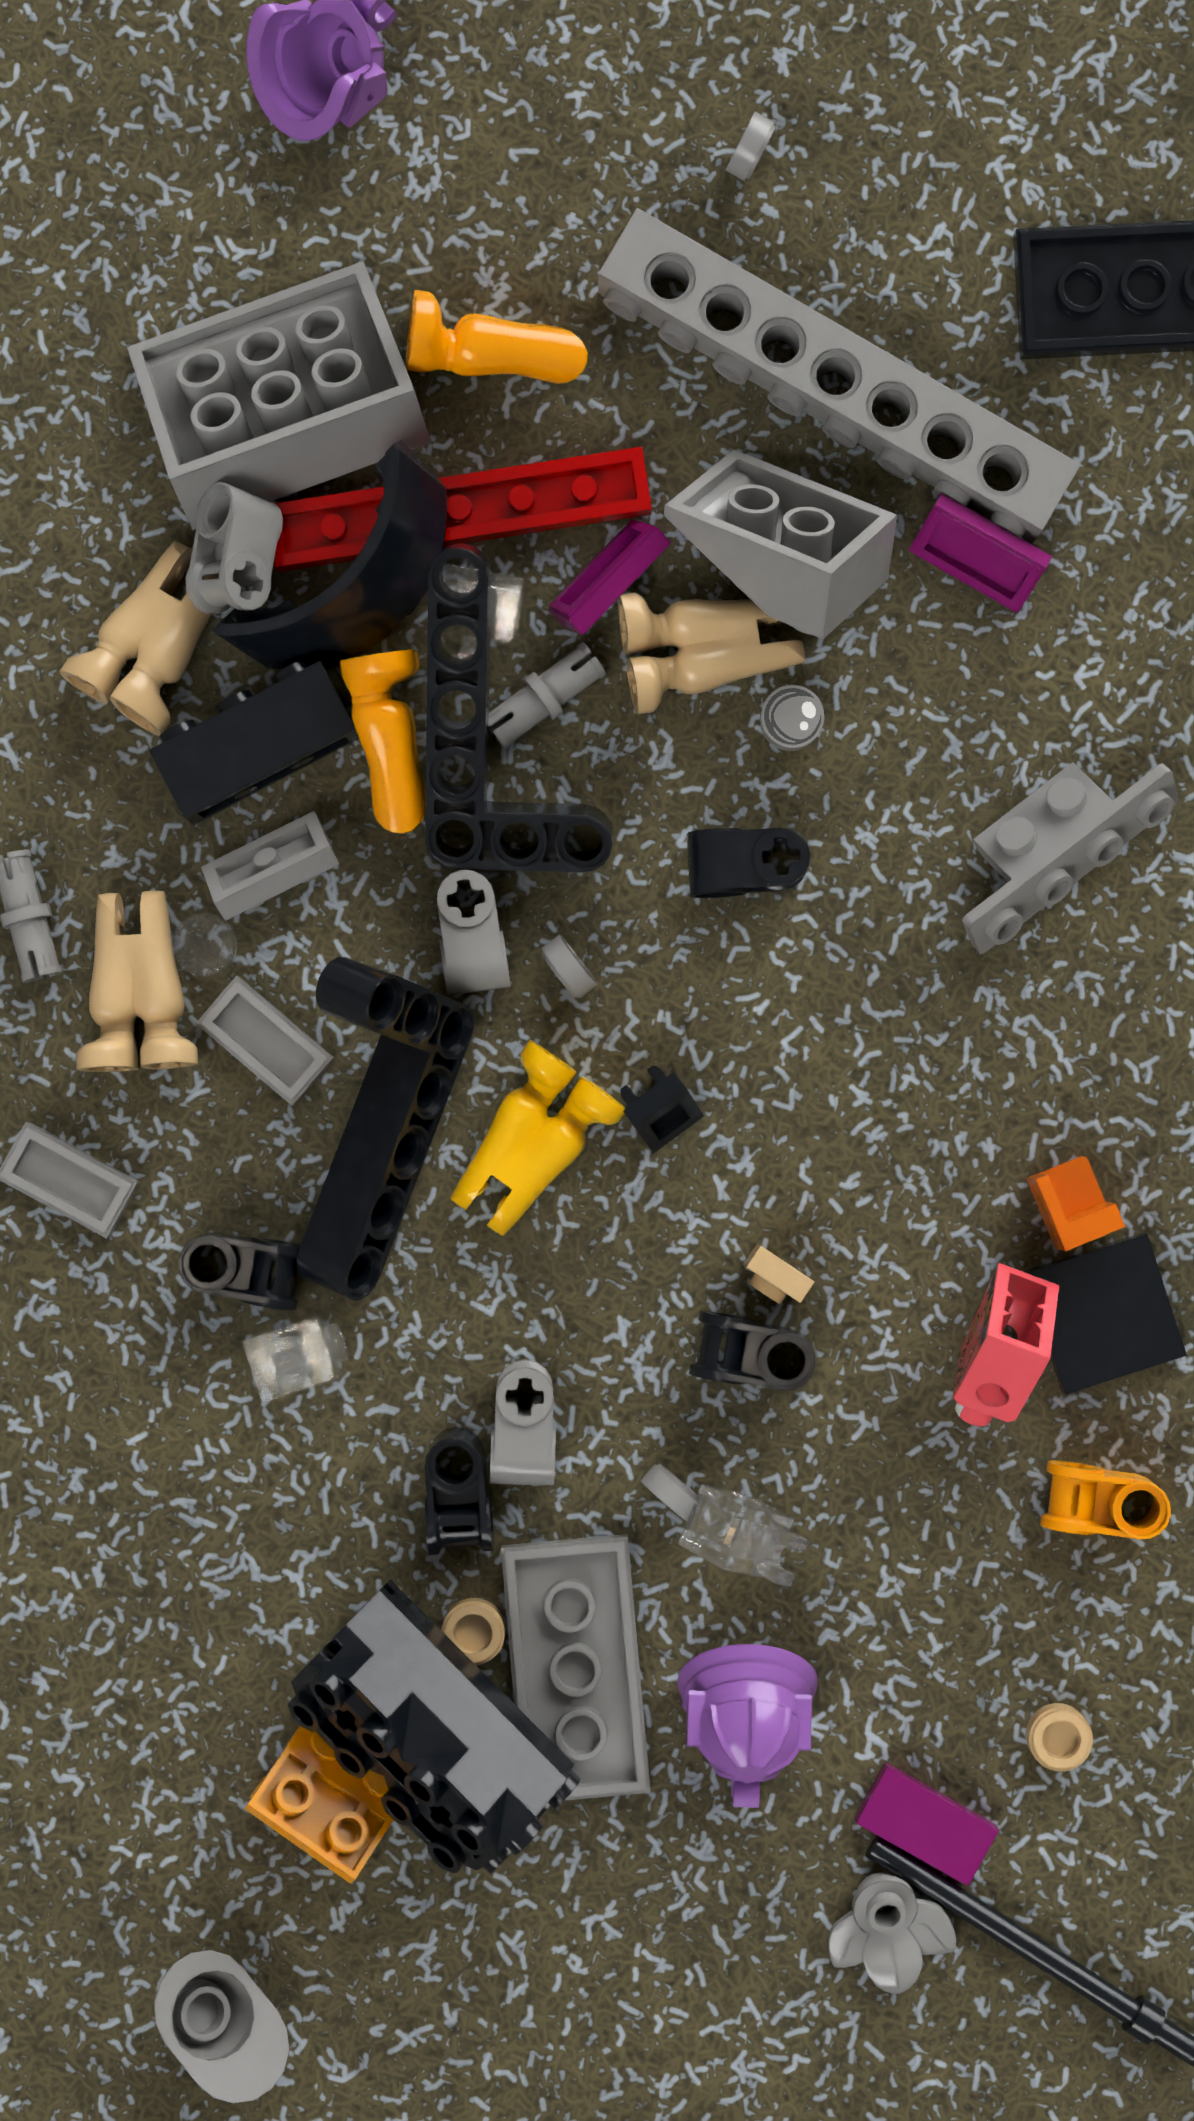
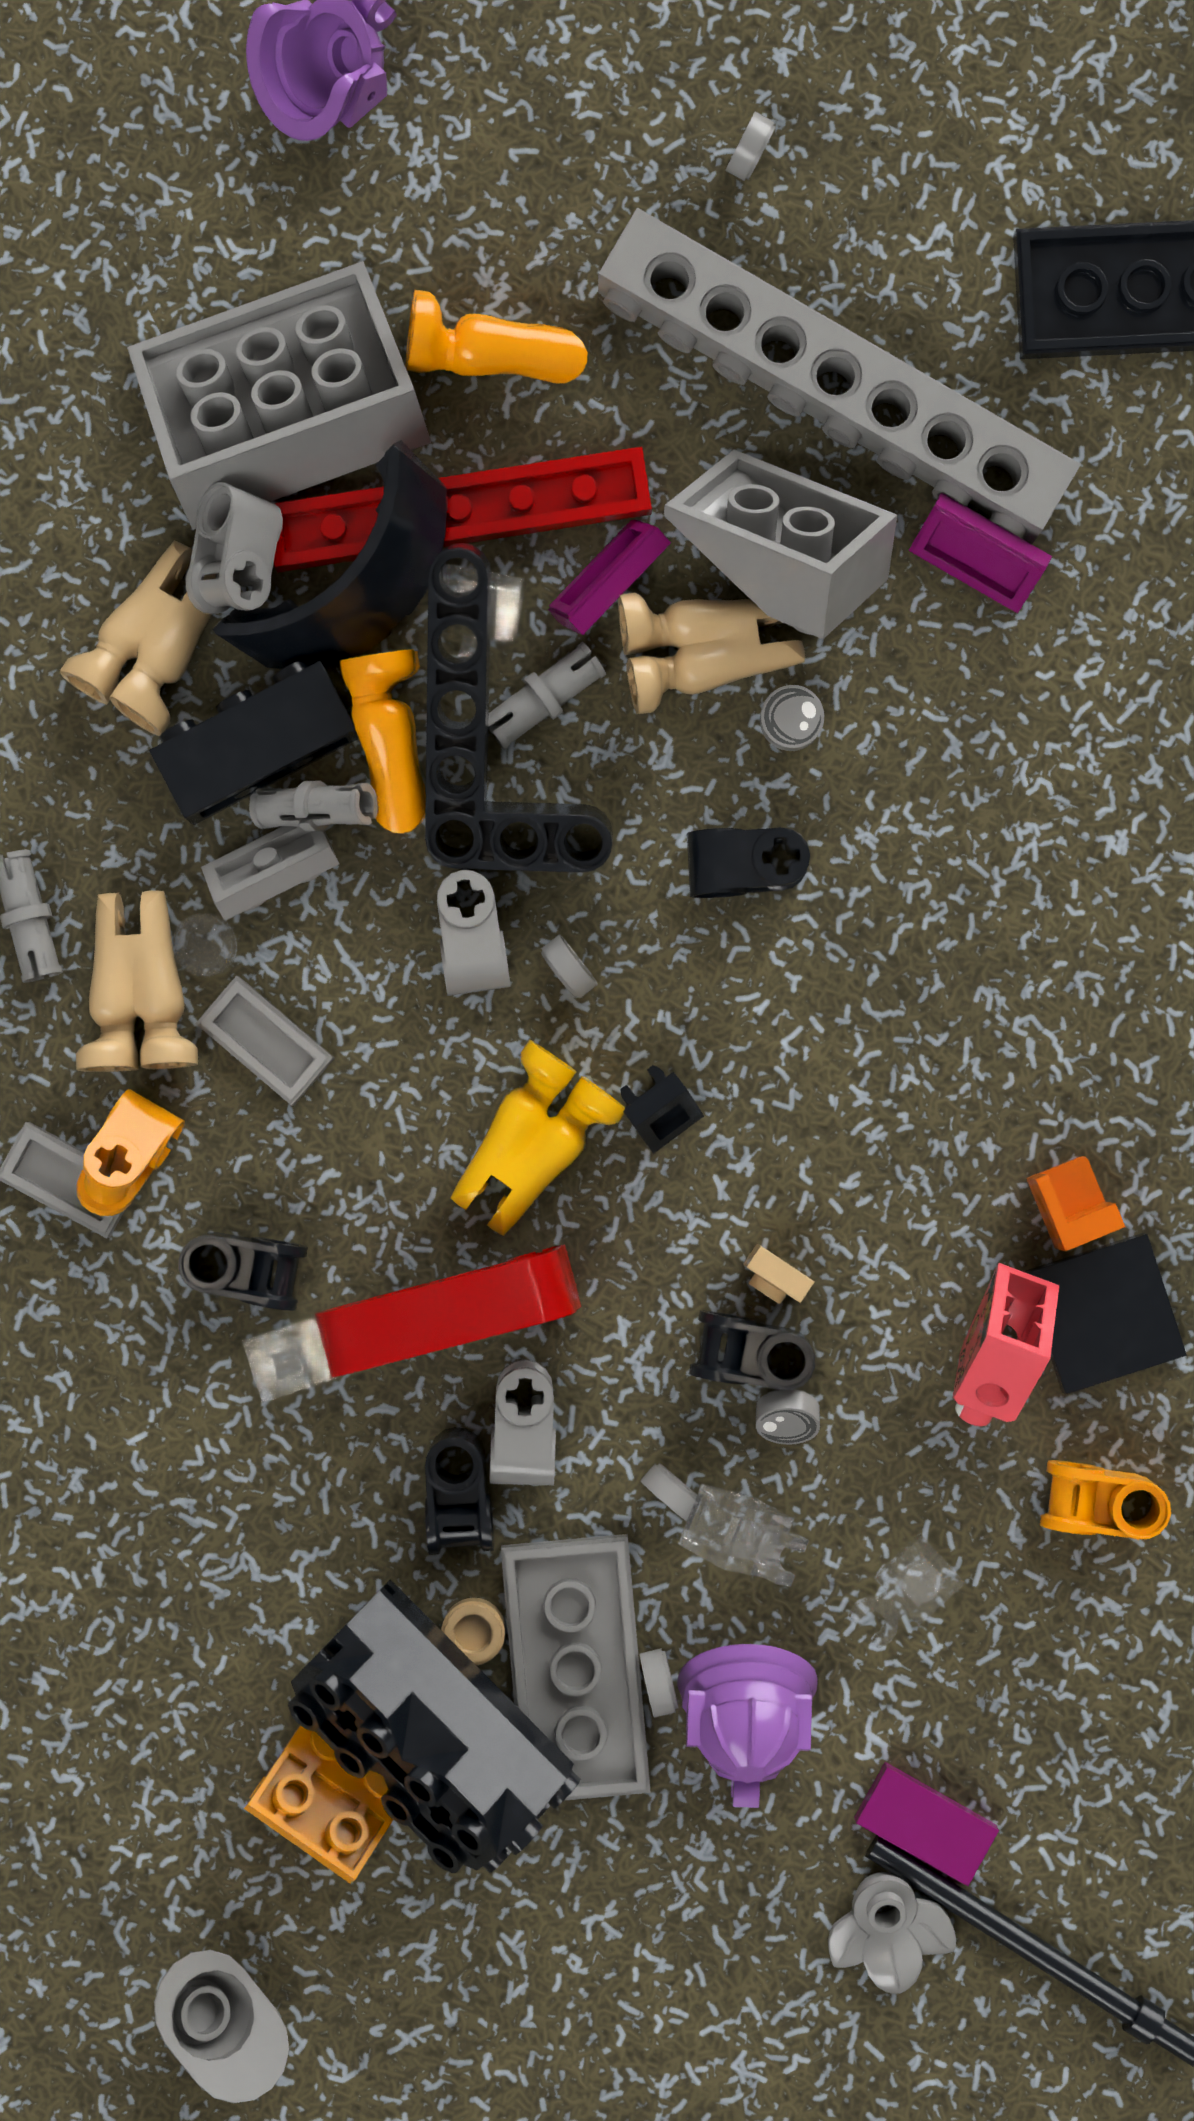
(127, 1150): none -> light orange piece
(313, 806): none -> light grey pin
(389, 1124): black beam -> none
(449, 1311): none -> red beam
(659, 1682): none -> light grey tile
(787, 1416): none -> light grey tile
(914, 1583): none -> clear plate
(1058, 840): light grey bracket -> none
(1059, 1737): tan tile -> none

